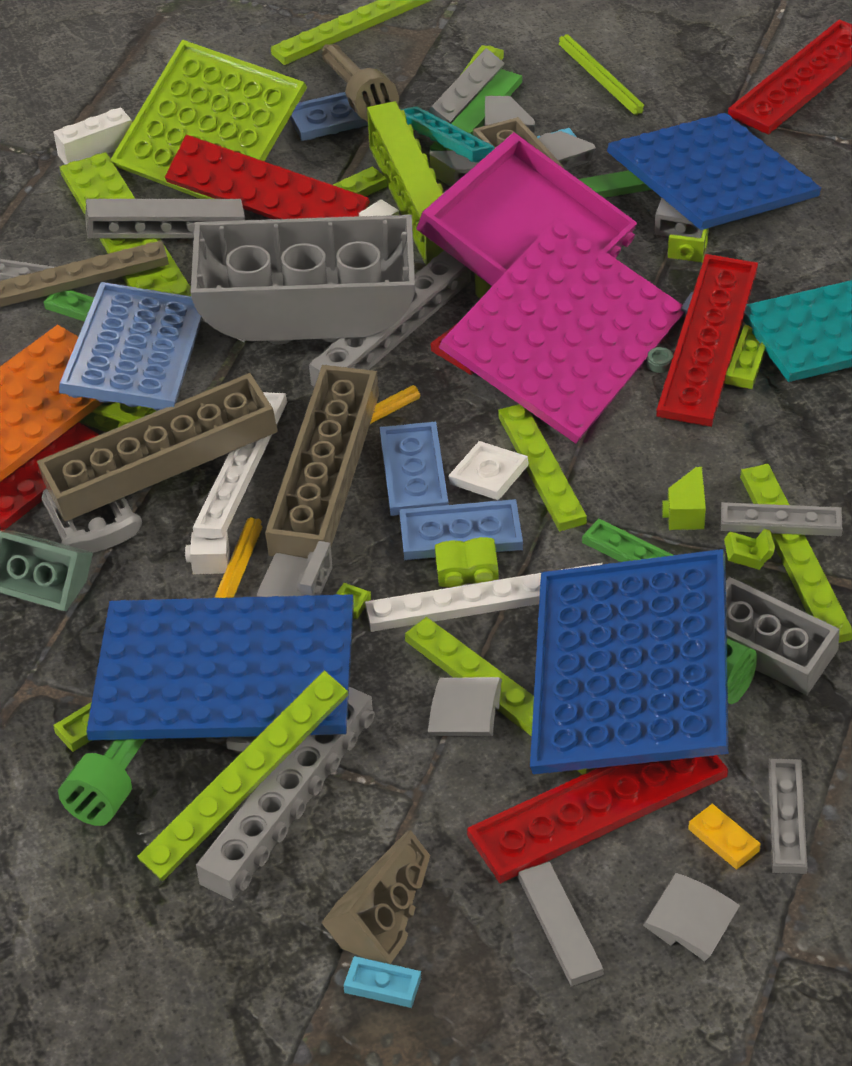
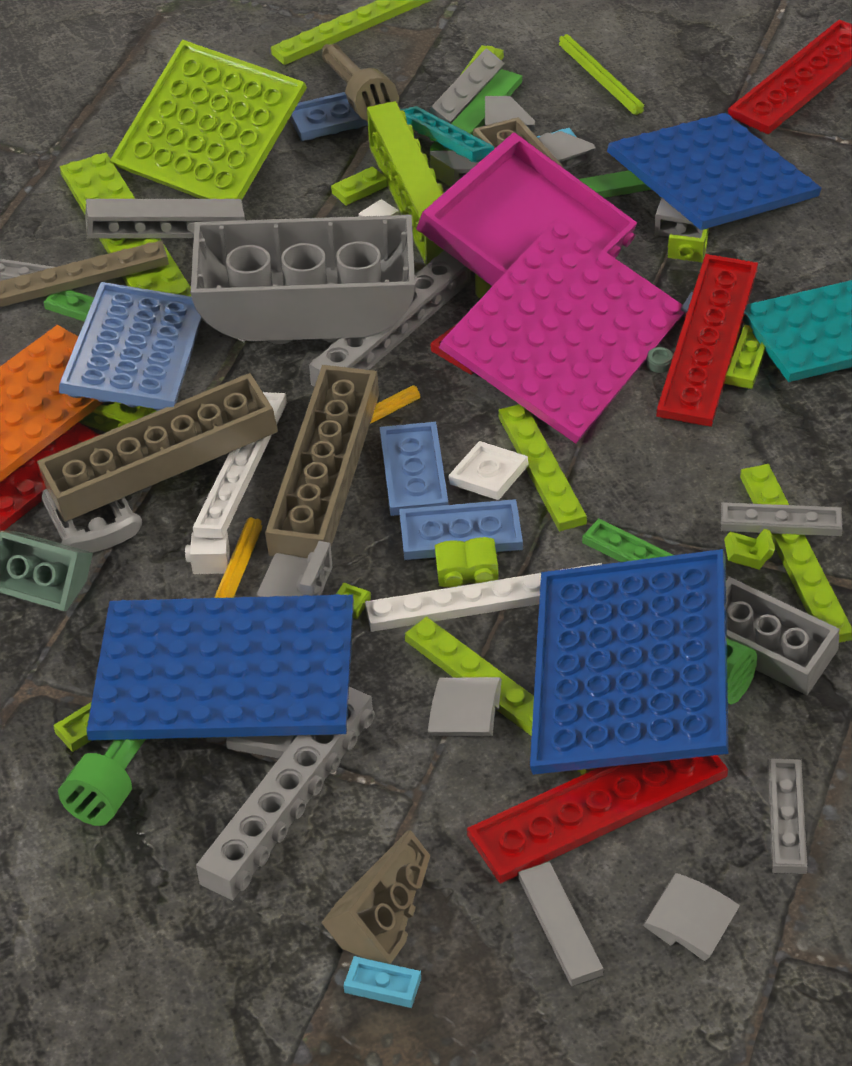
(92, 136): white brick -> none
(242, 776): lime plate -> none
(258, 184): red plate -> none
(686, 502): lime slope -> none
(724, 836): yellow plate -> none

